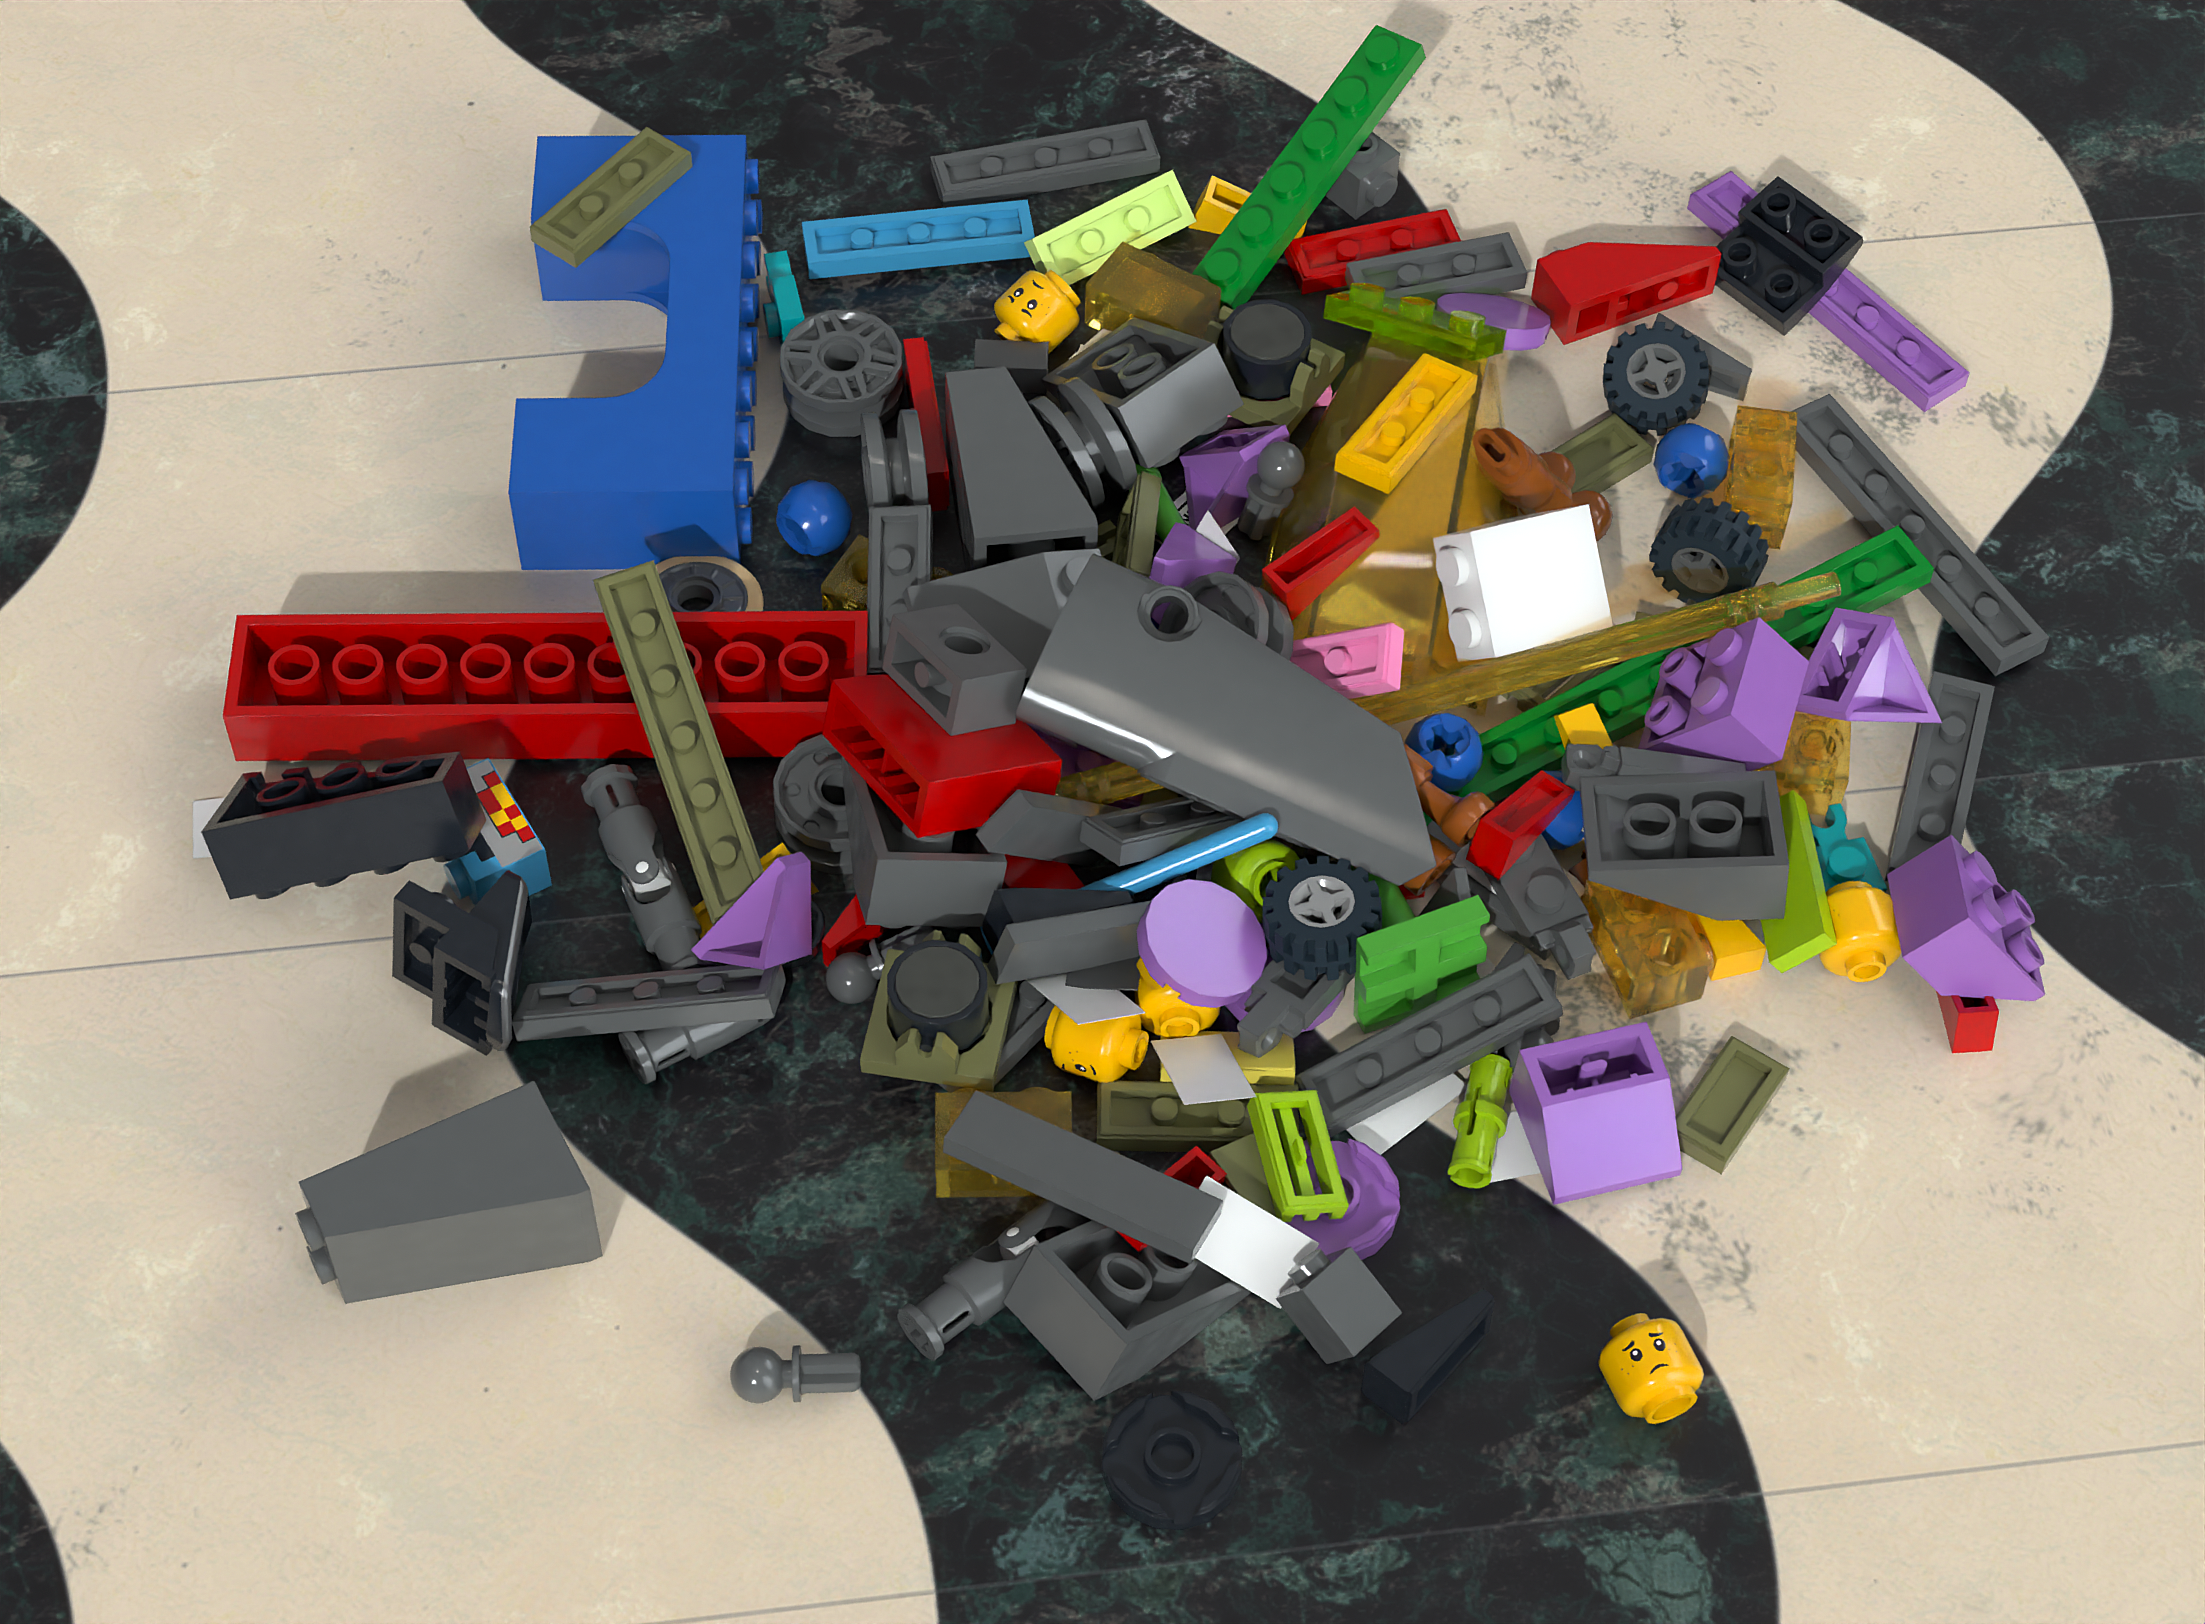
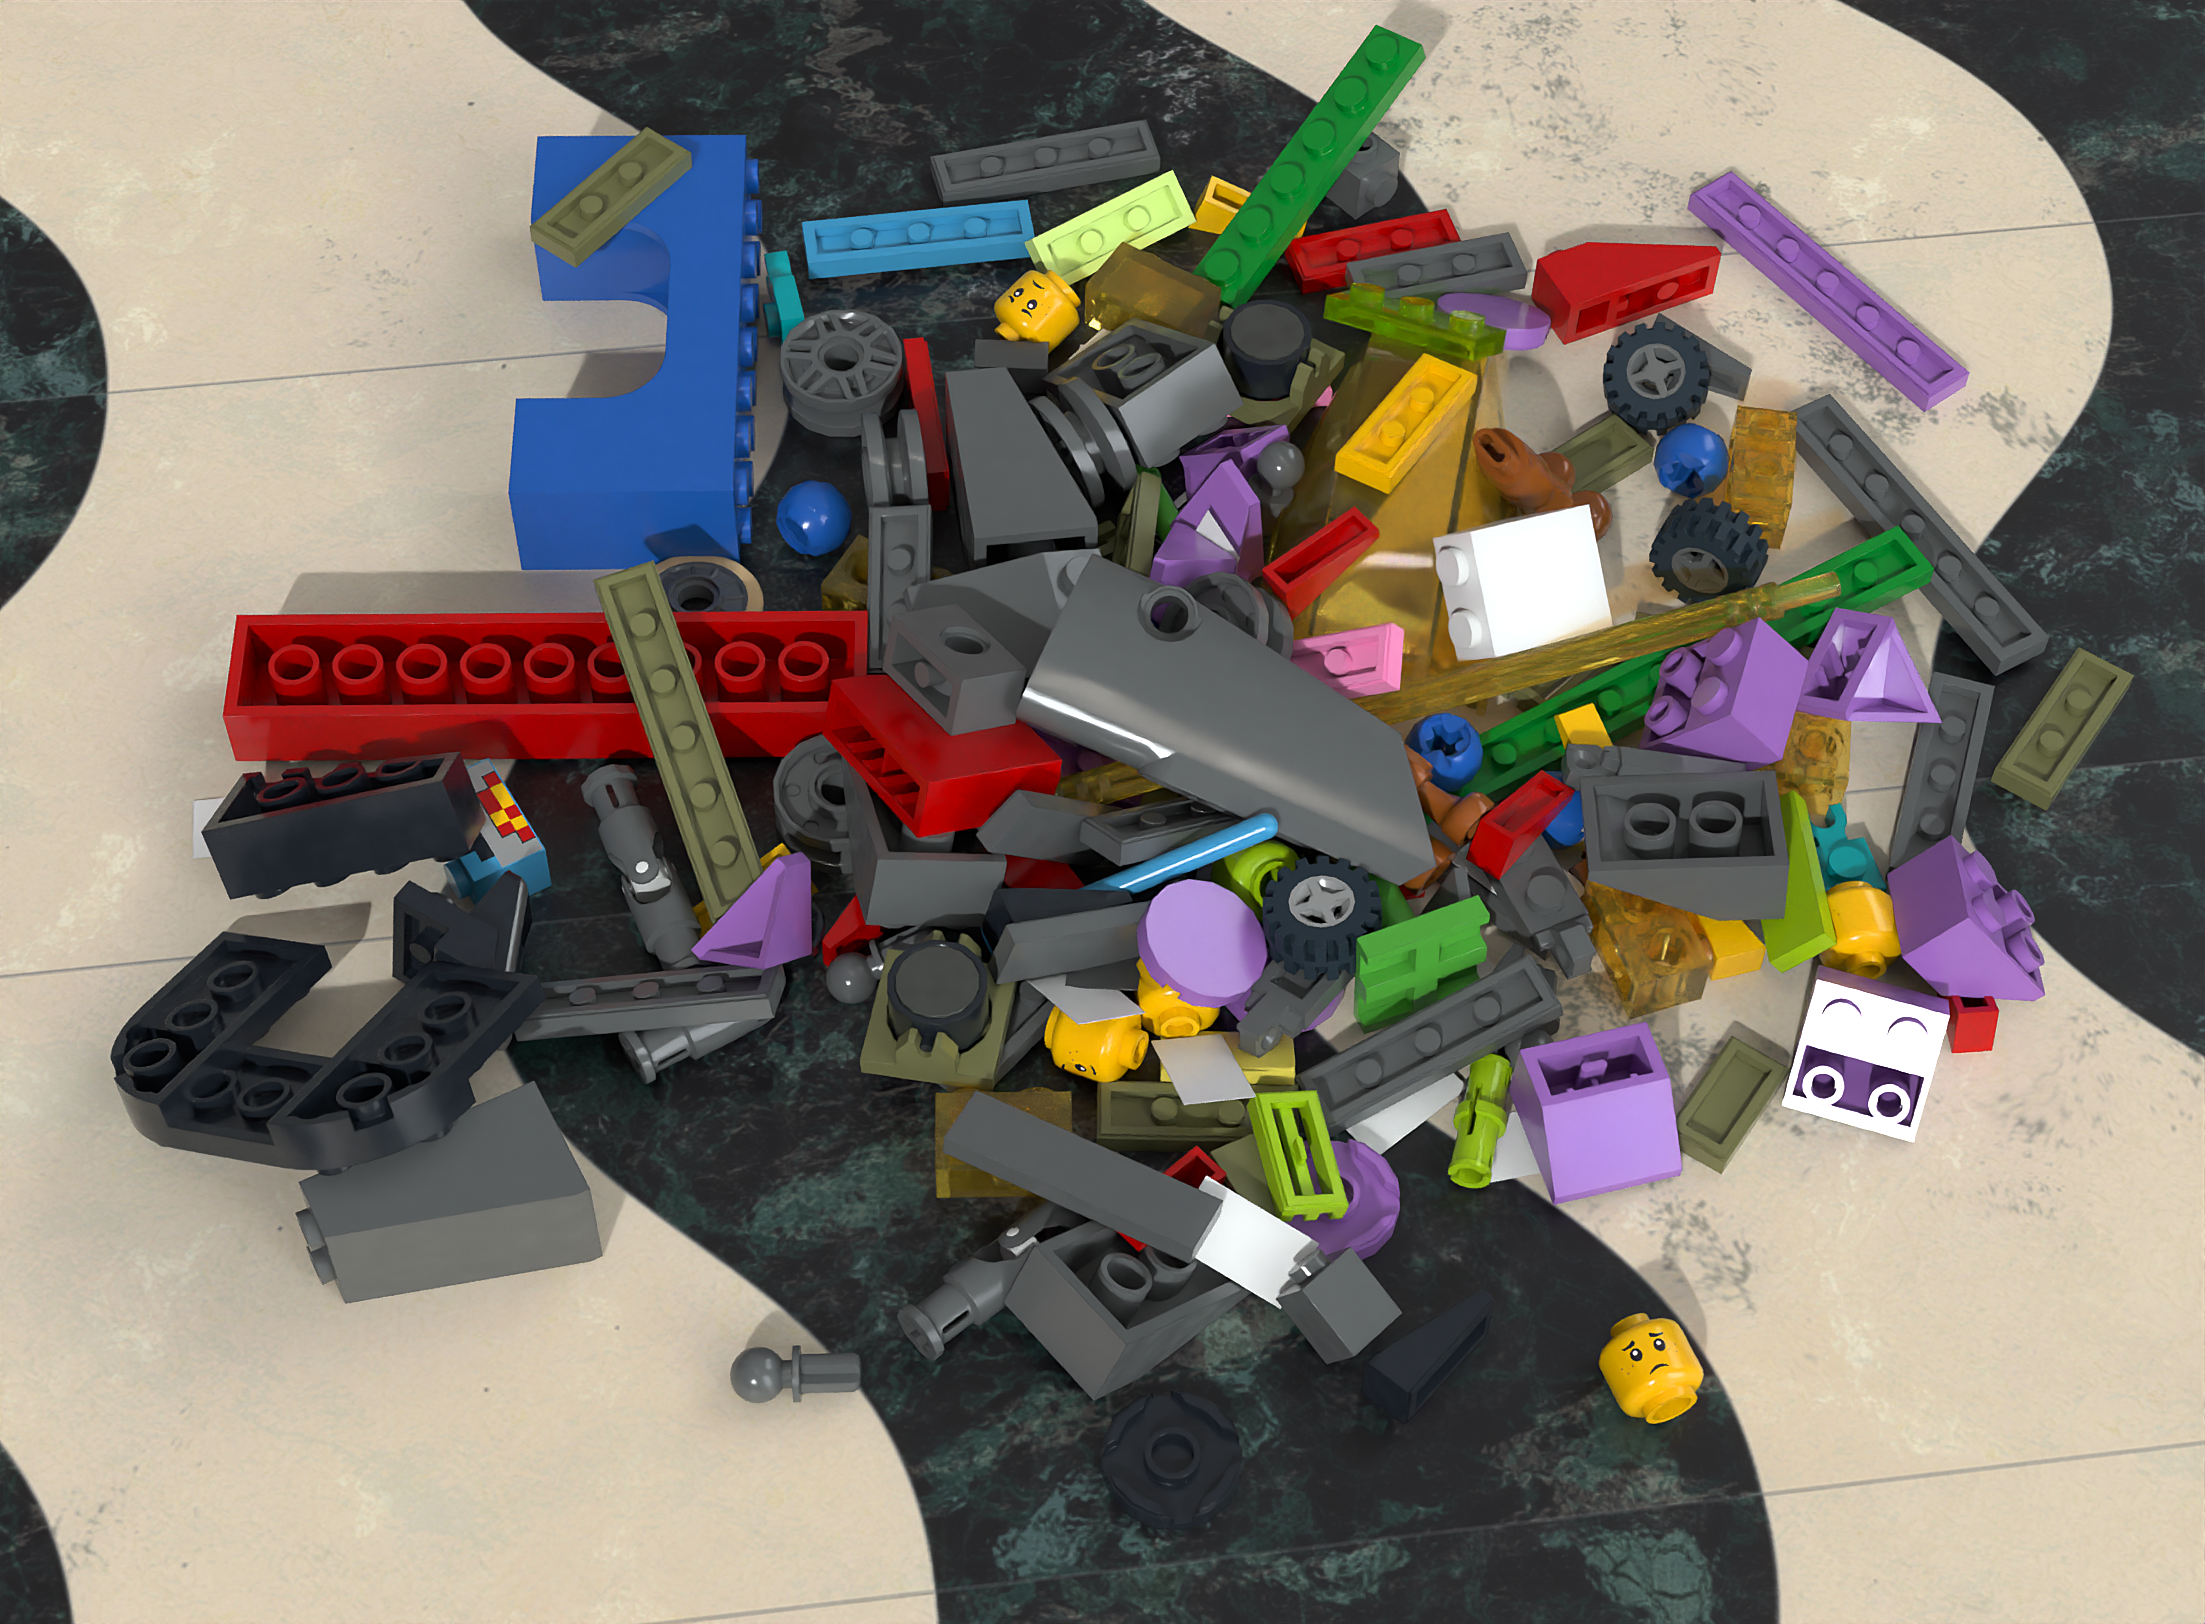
(398, 1082): none -> black plate
(1236, 513): none -> medium lavender slope
(1784, 255): black slope -> none
(1866, 1053): none -> slope
(2062, 728): none -> olive tile

